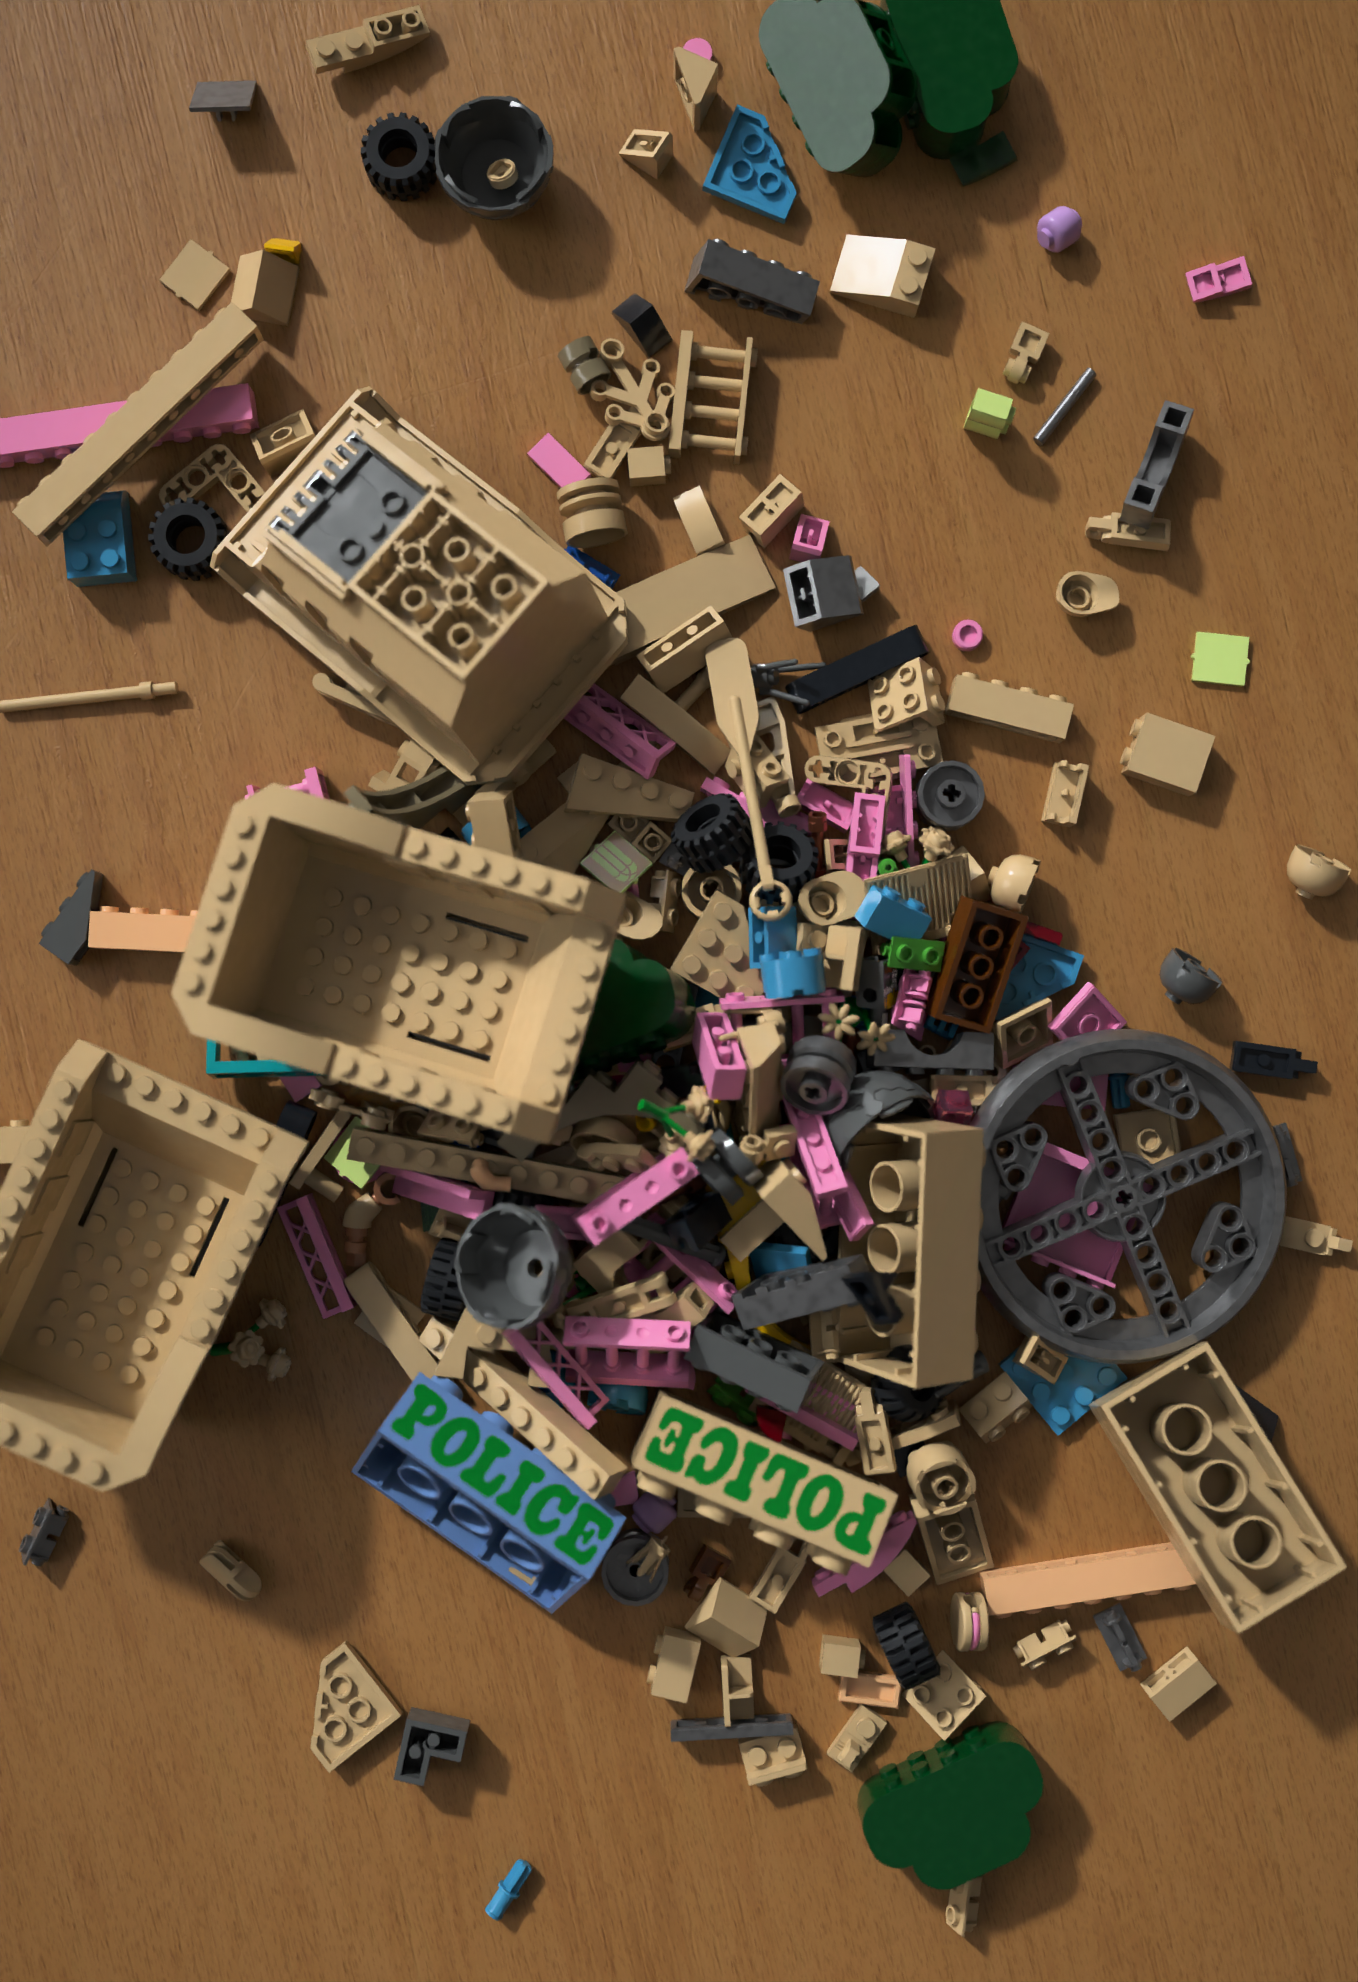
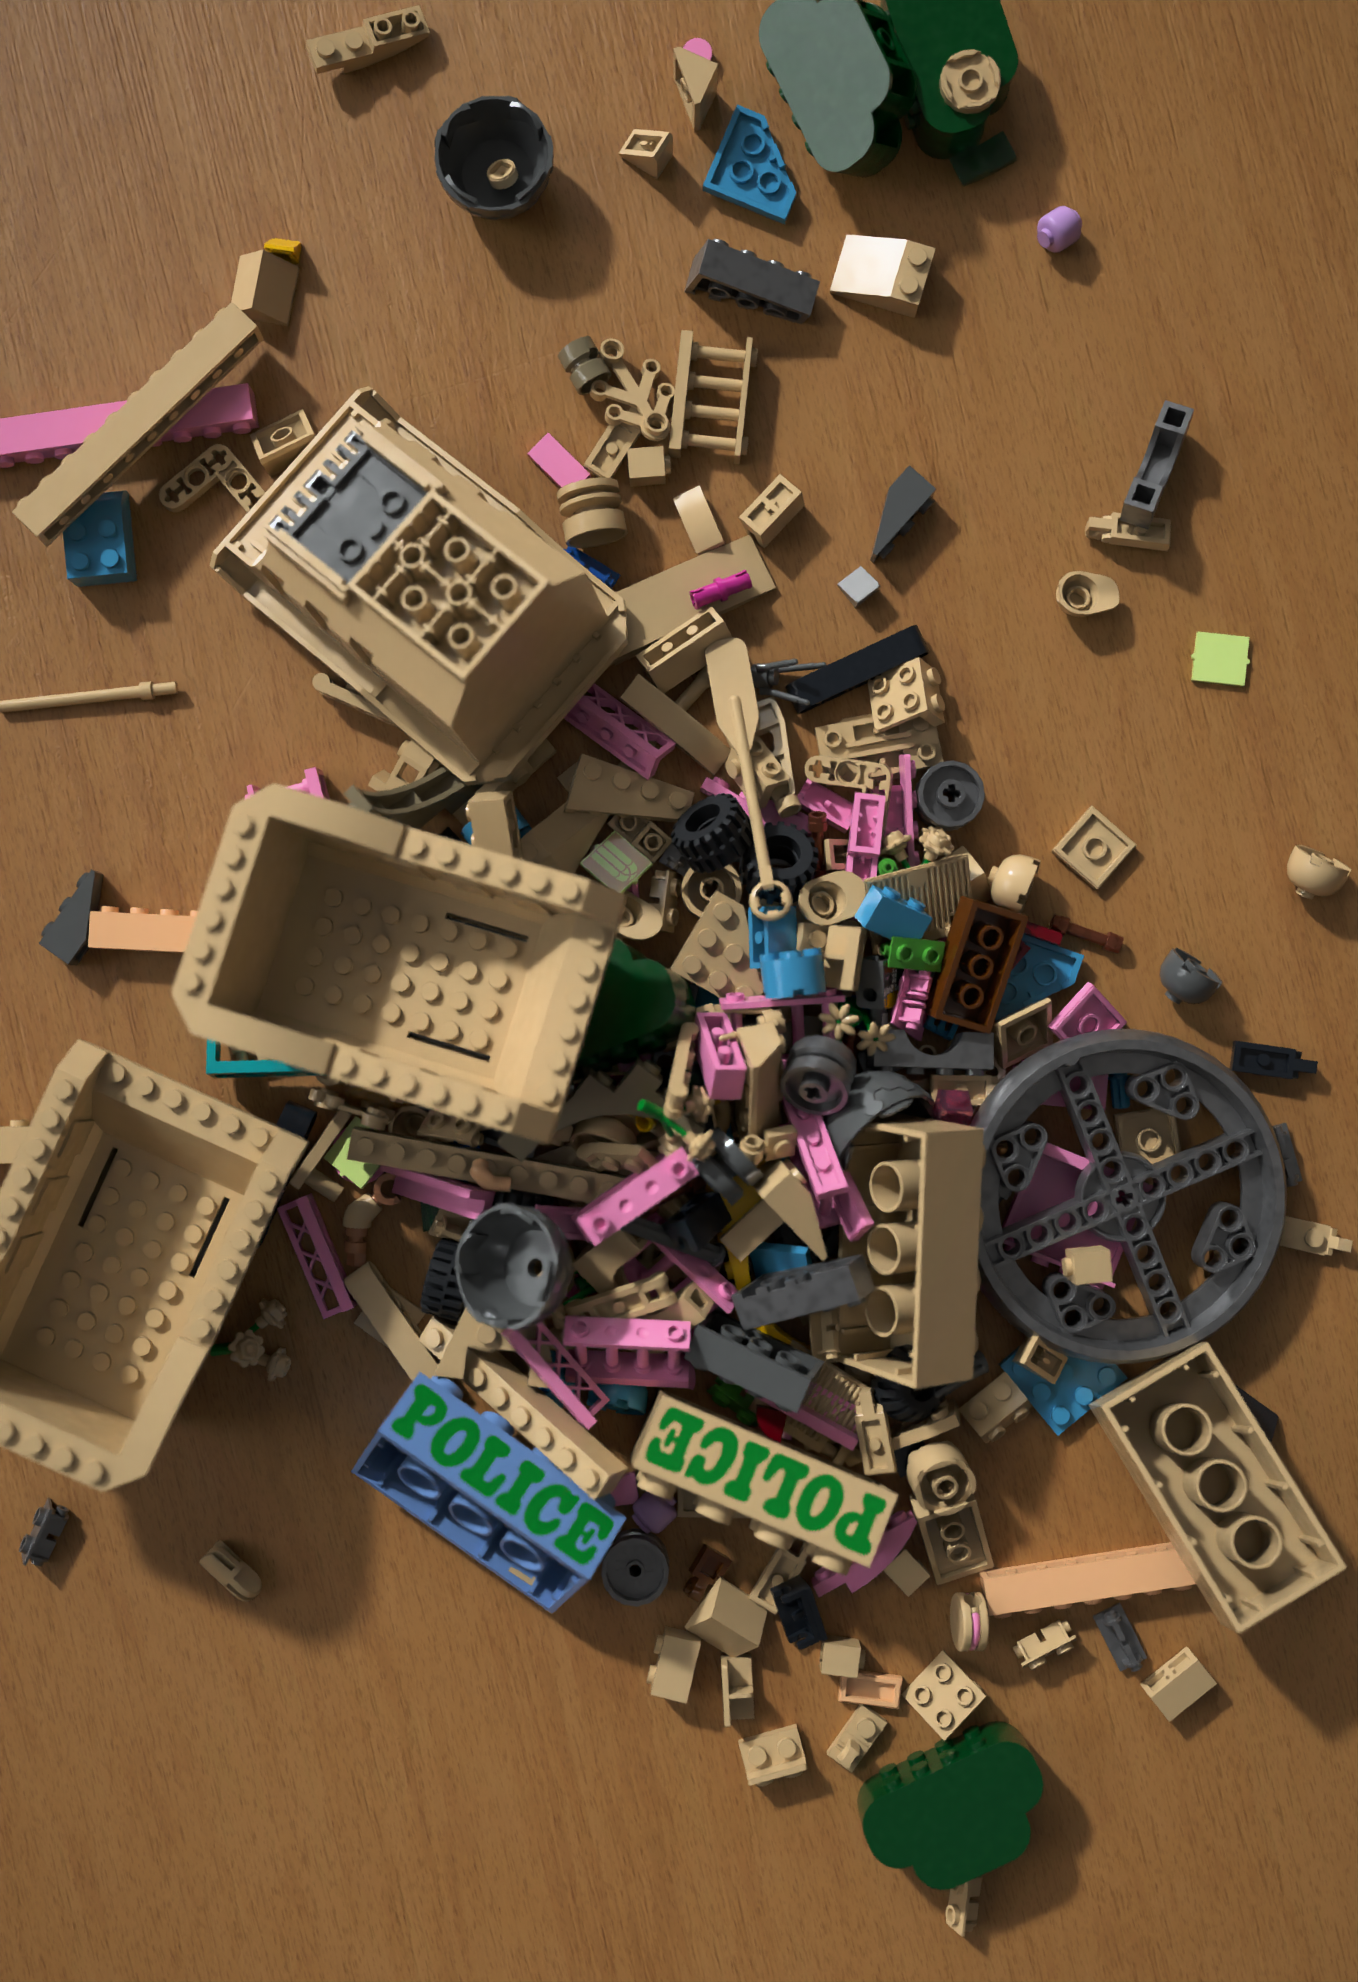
(172, 523): black tyre -> none
(194, 275): tan piece -> none
(223, 96): flat silver piece -> none
(300, 1086): bright pink tile -> none
(348, 1707): tan plate -> none
(394, 134): black tyre -> none
(428, 1736): dark grey brick -> none
(508, 1889): dark azure axle -> none
(642, 324): black slope -> none
(656, 1551): tan piece -> none
(679, 1079): none -> tan plate
(720, 589): none -> dark pink pin
(740, 1728): flat silver tile -> none
(798, 1612): none -> black hinge
(809, 538): bright pink slope -> none
(823, 592): flat silver slope -> none
(872, 1294): black slope -> none
(903, 502): none -> dark grey slope
(906, 1646): black tyre -> none
(967, 635): bright pink tile -> none
(969, 81): none -> tan tile
(989, 414): yellowish green brick -> none
(1009, 708): tan brick -> none
(1027, 347): tan plate -> none
(1064, 407): flat silver bar -> none
(1065, 793): tan hinge -> none
(1087, 1265): none -> tan brick
(1093, 848): none -> tan tile
(1109, 942): none -> copper bar
(1167, 754): tan brick -> none
(1218, 280): bright pink slope -> none

